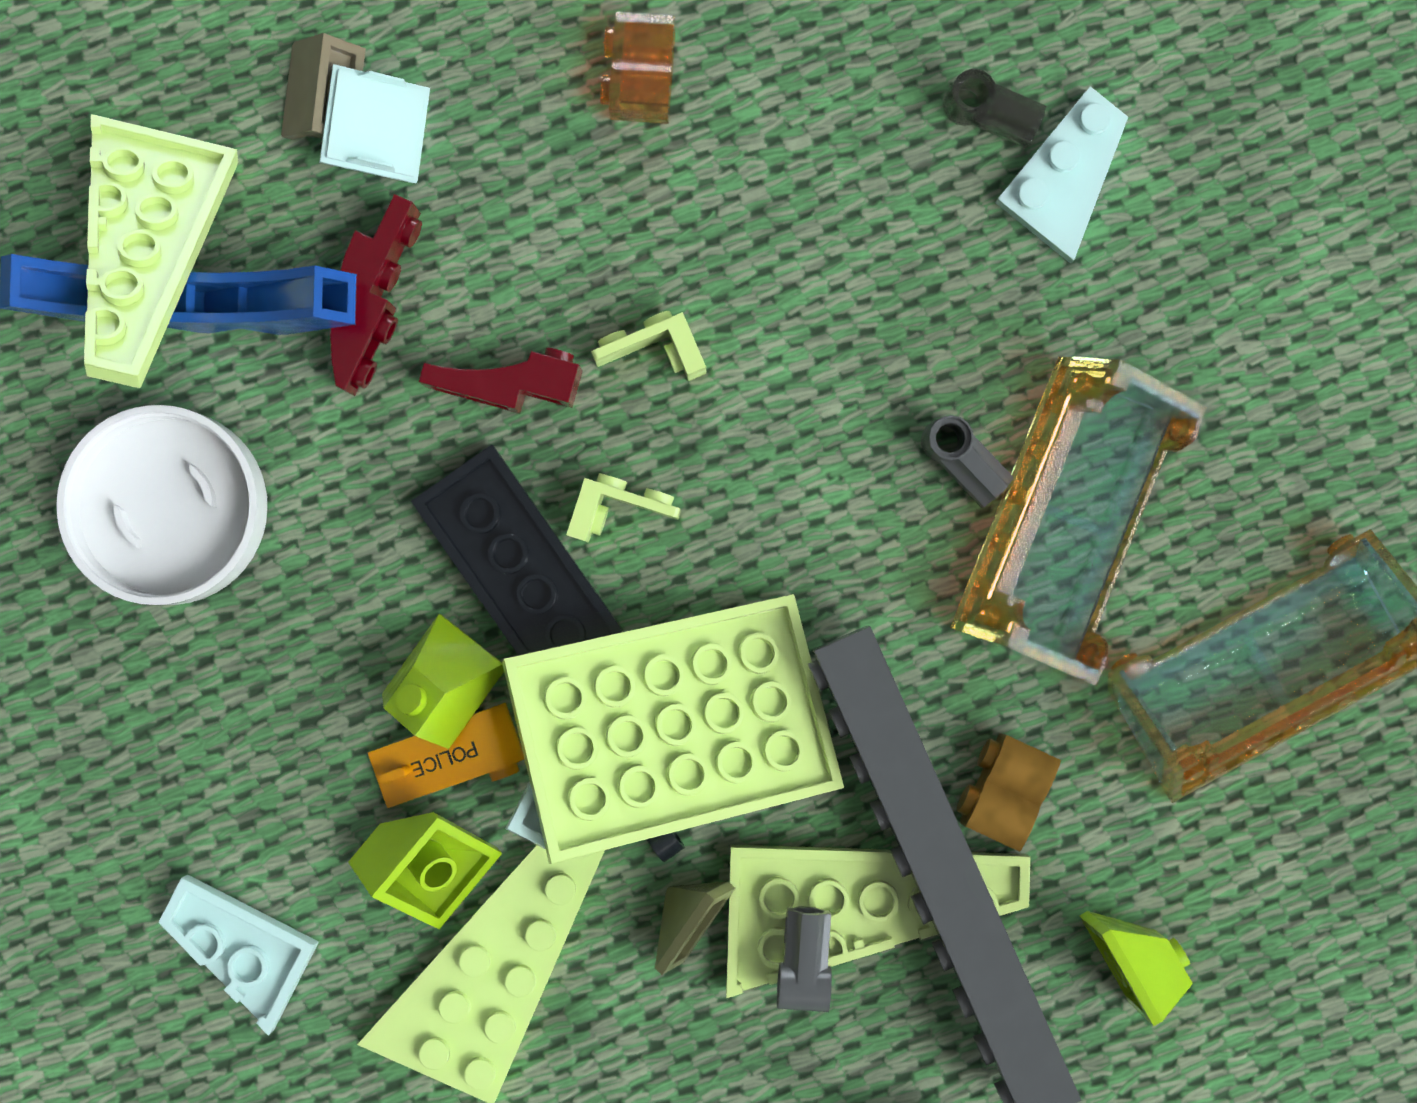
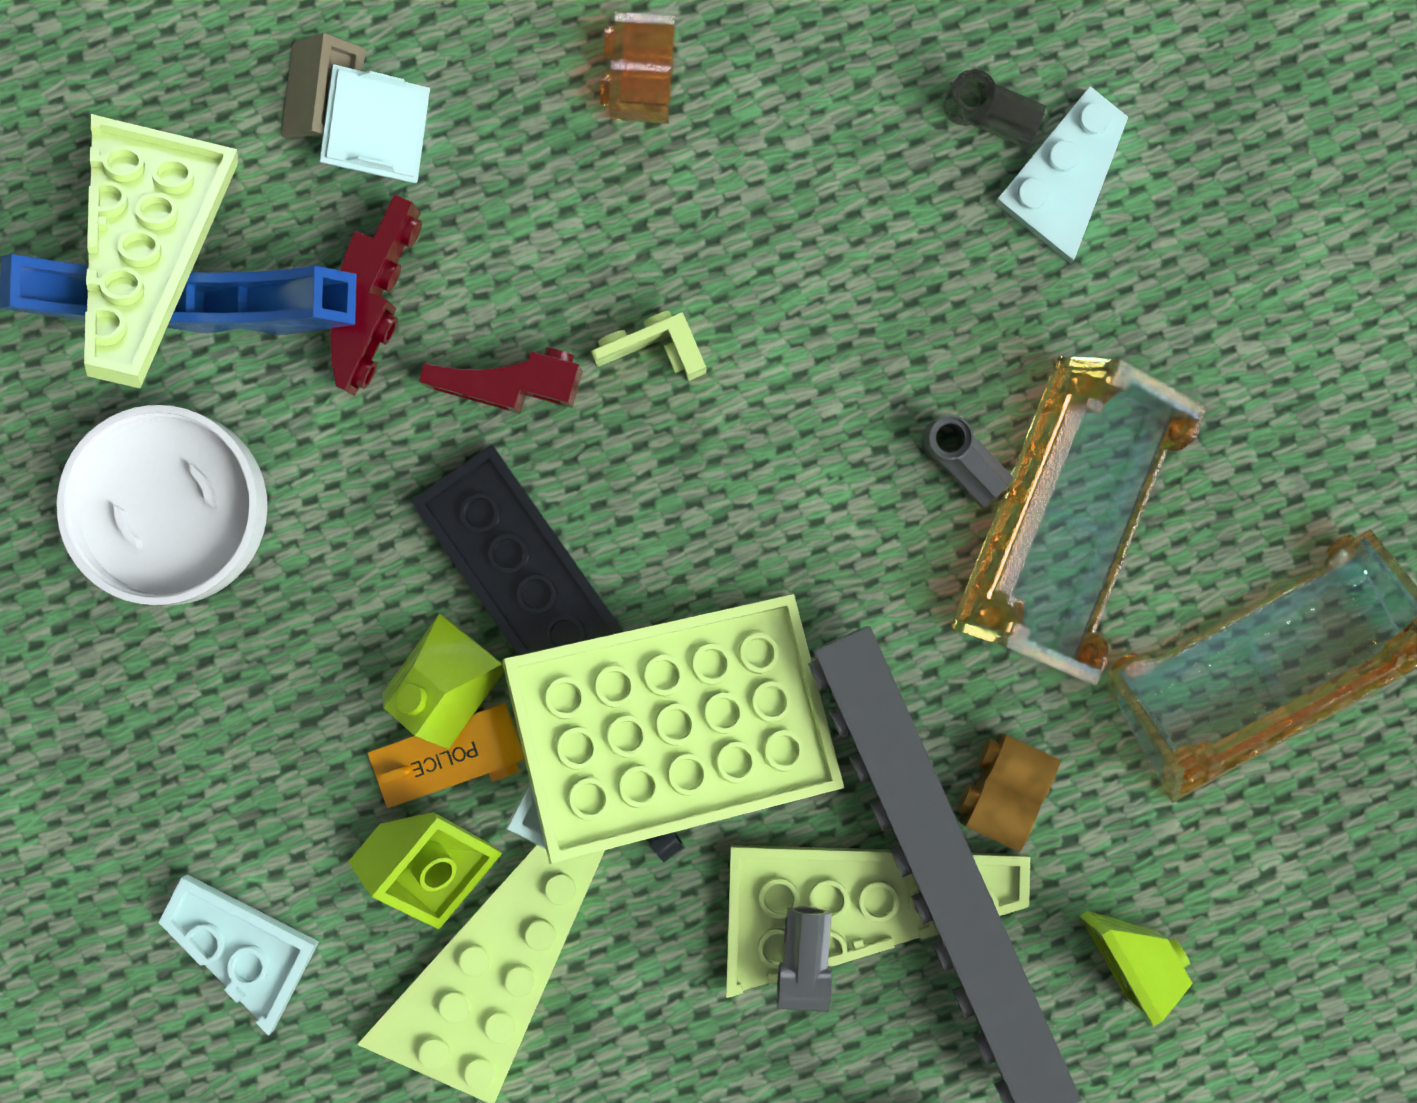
(590, 515): yellowish green bracket -> none
(685, 919): olive slope -> none

